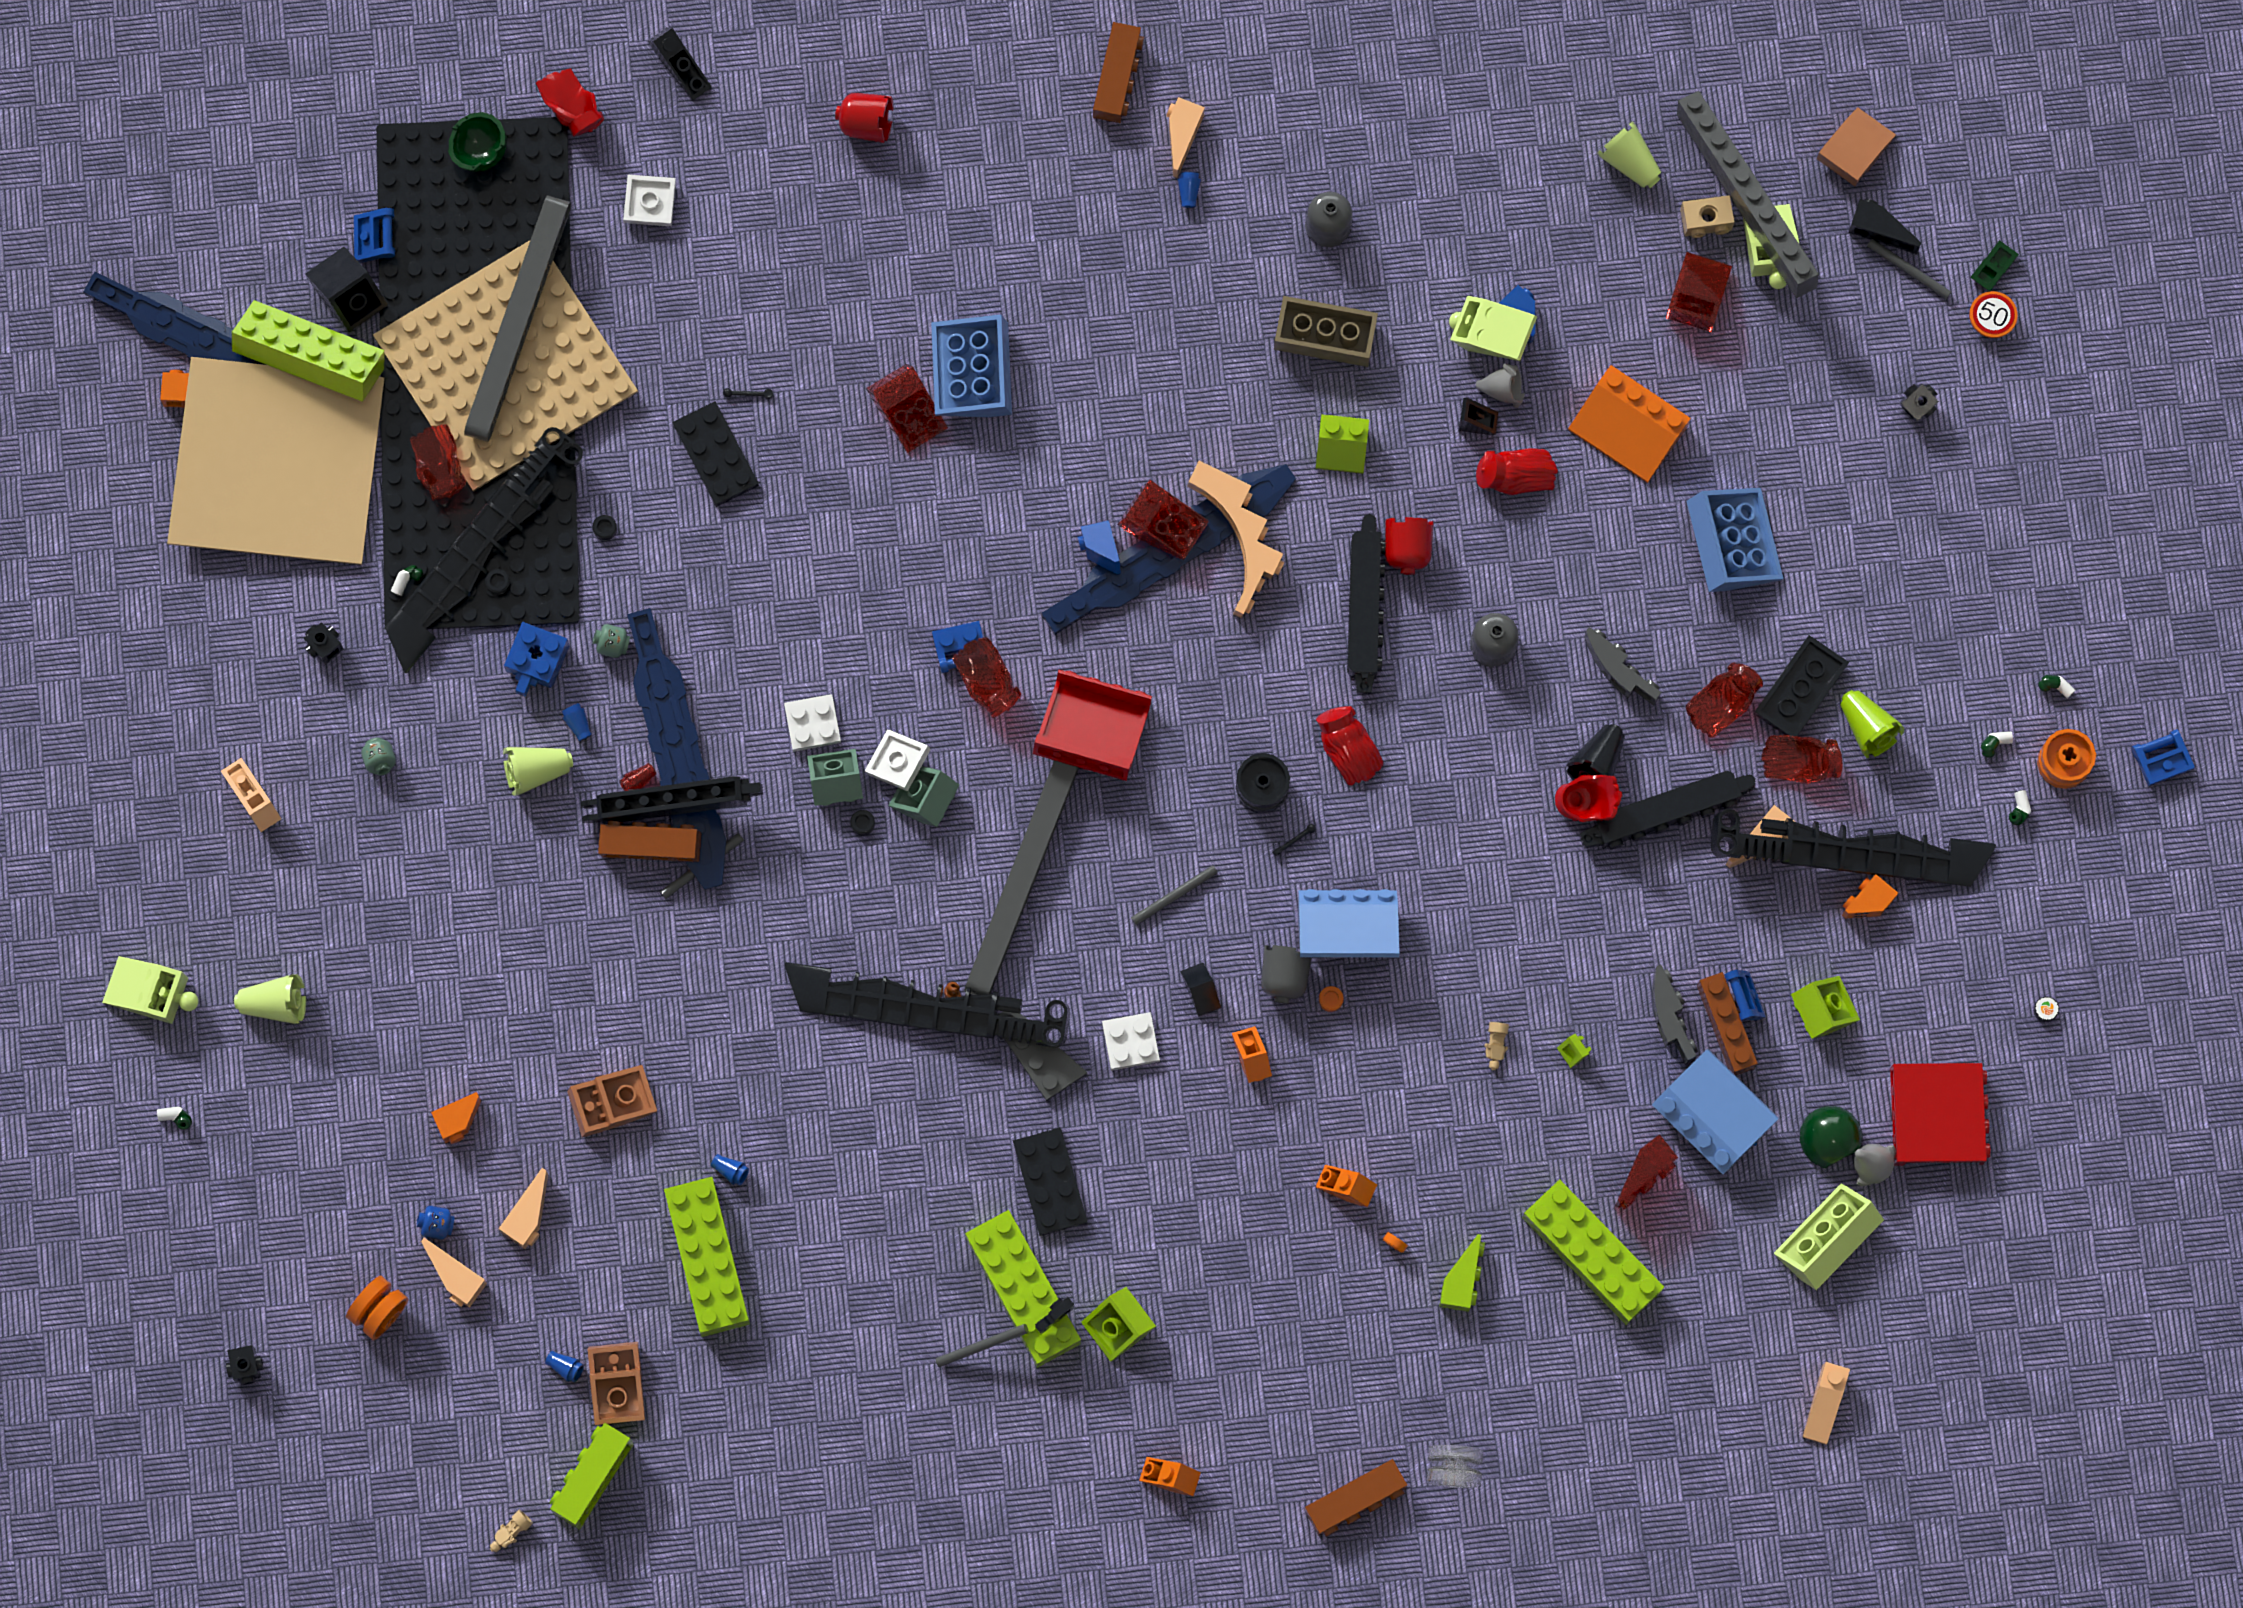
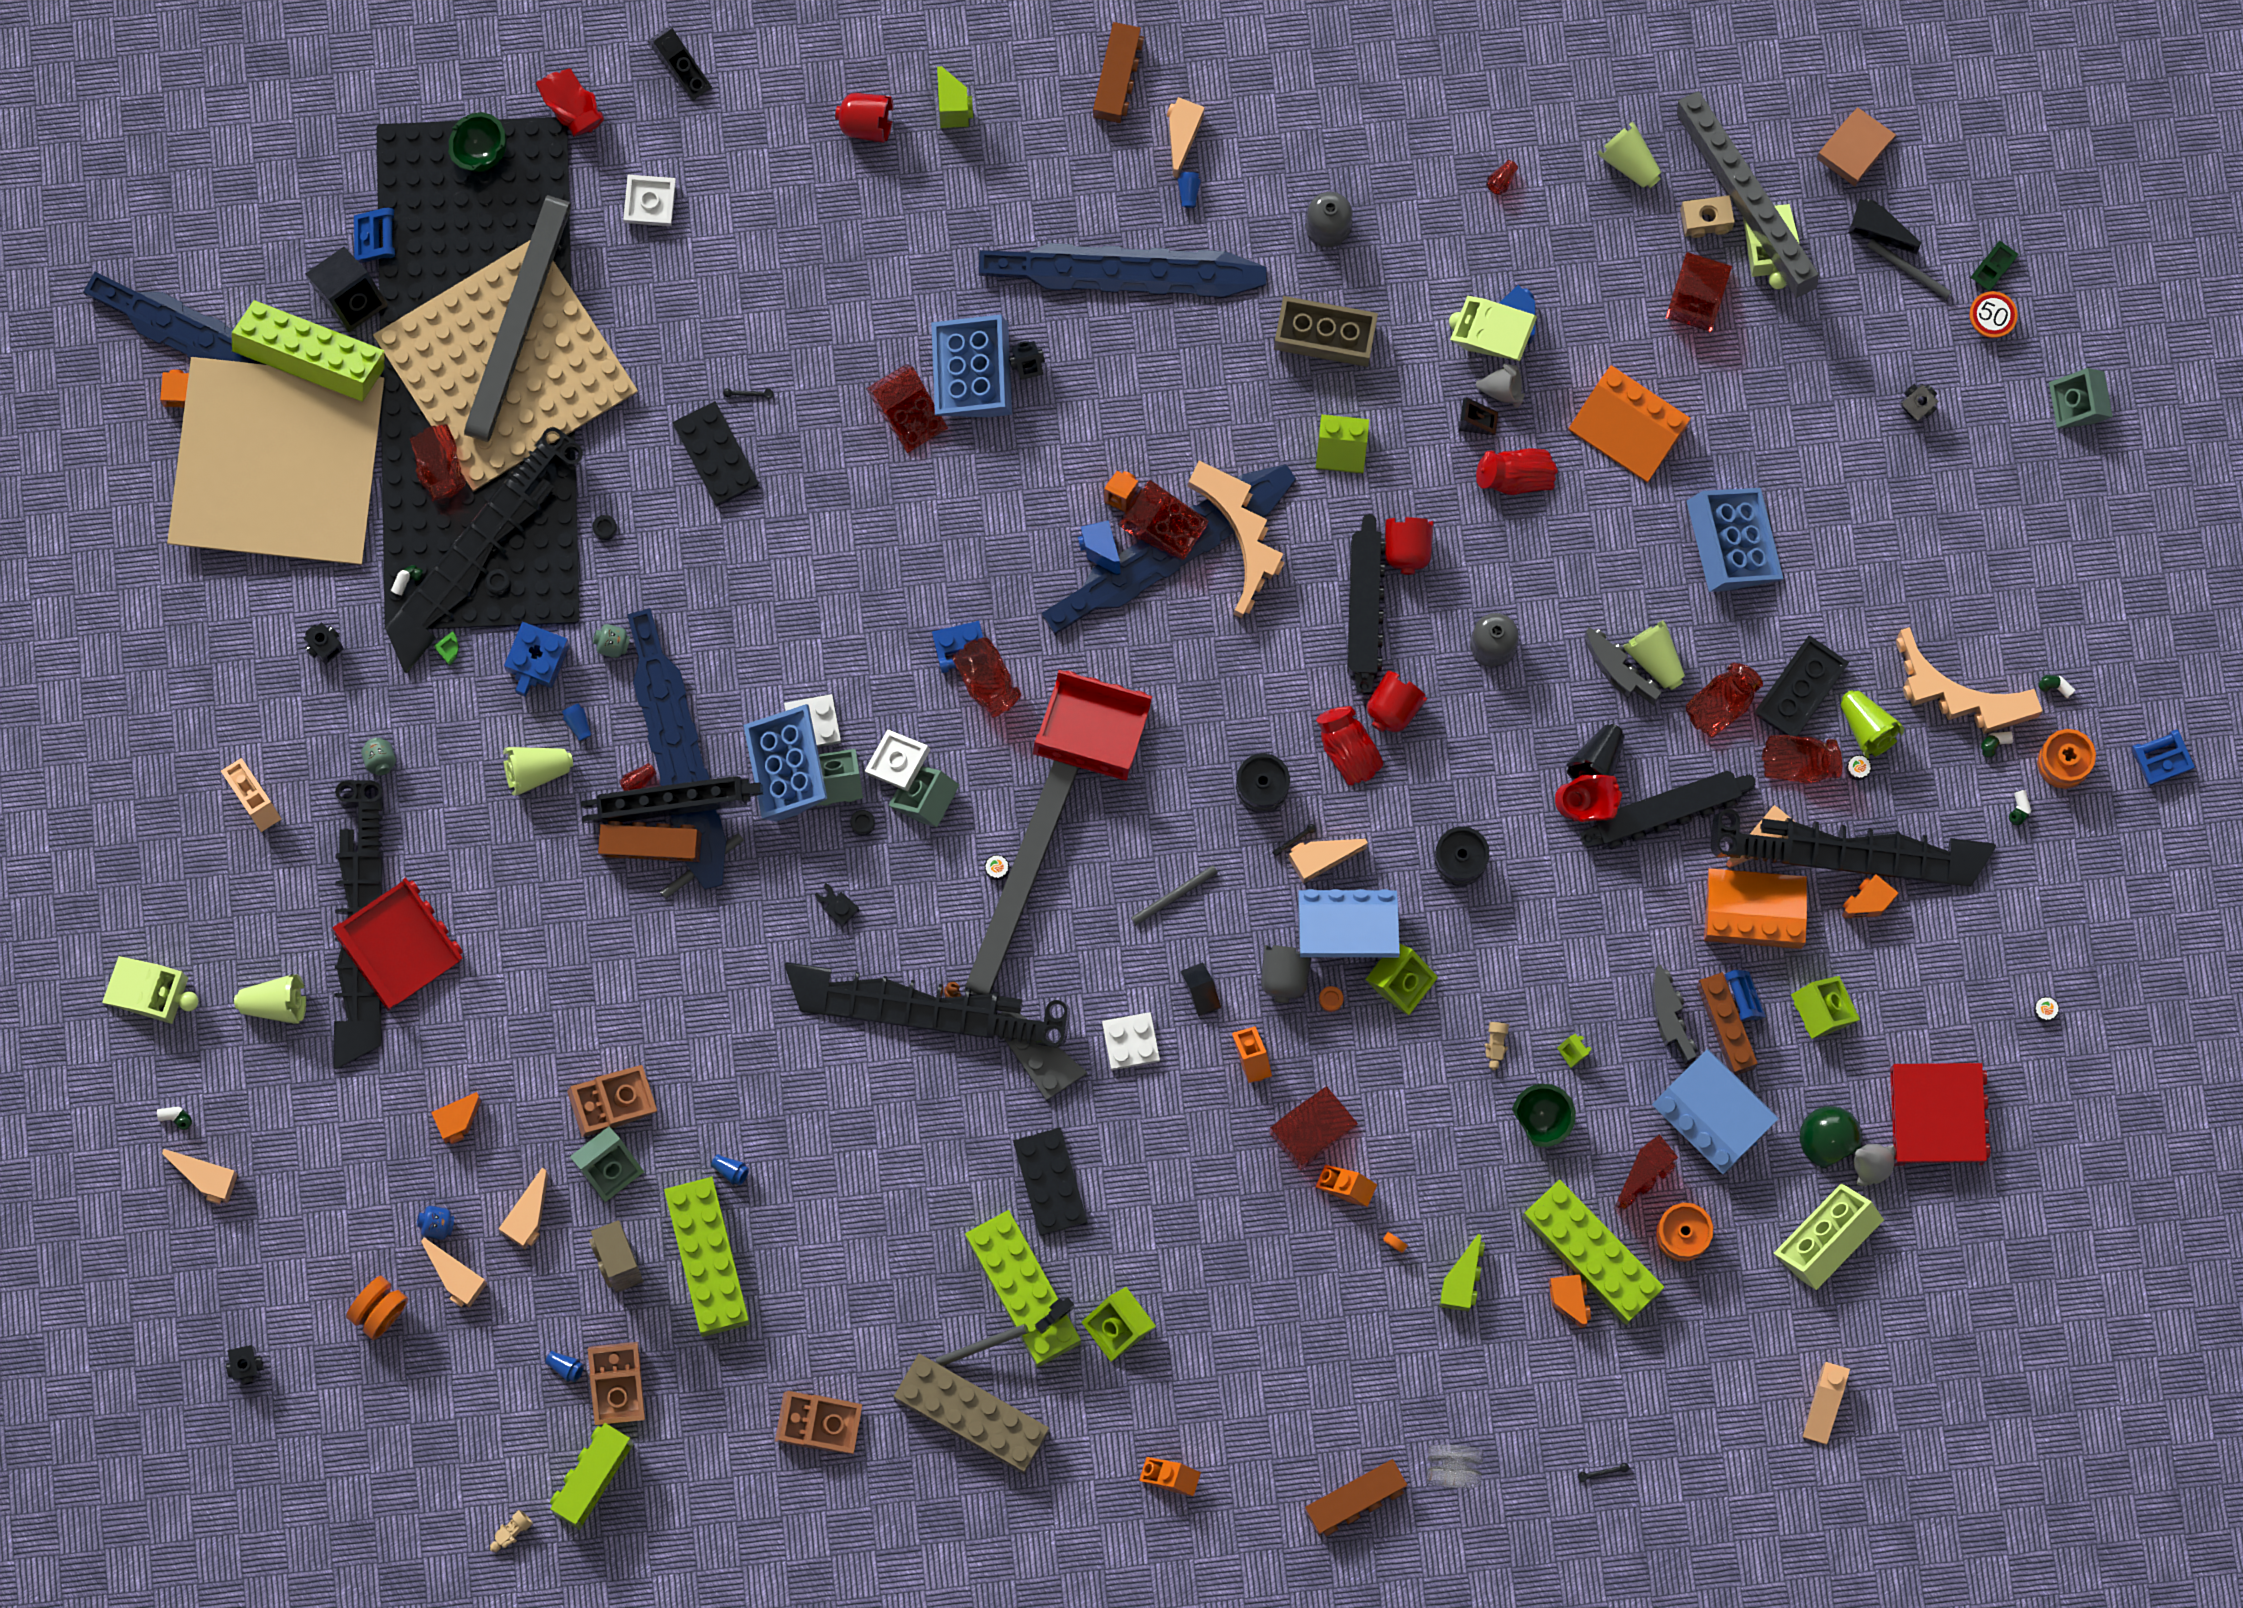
(208, 1178): none -> light nougat slope
(362, 885): none -> black piece
(398, 943): none -> red panel
(448, 648): none -> bright green tile
(607, 1164): none -> sand green slope
(615, 1257): none -> dark tan brick
(785, 763): none -> medium blue slope
(818, 1422): none -> nougat slope
(839, 906): none -> black plate
(954, 104): none -> lime slope
(971, 1413): none -> dark tan brick
(996, 867): none -> tile
(1027, 360): none -> black brick
(1120, 490): none -> orange slope
(1121, 269): none -> dark blue plate
(1312, 1127): none -> clear red slope
(1320, 856): none -> light nougat slope
(1394, 703): none -> red cylinder
(1402, 979): none -> lime slope
(1464, 842): none -> black wheel
(1500, 179): none -> clear red cone
(1545, 1114): none -> dark green cylinder
(1568, 1298): none -> orange slope
(1582, 1476): none -> black hinge
(1657, 655): none -> yellowish green cone
(1697, 1226): none -> orange wheel
(1756, 908): none -> orange slope
(1858, 767): none -> tile
(1991, 710): none -> light nougat arch
(2080, 398): none -> sand green slope

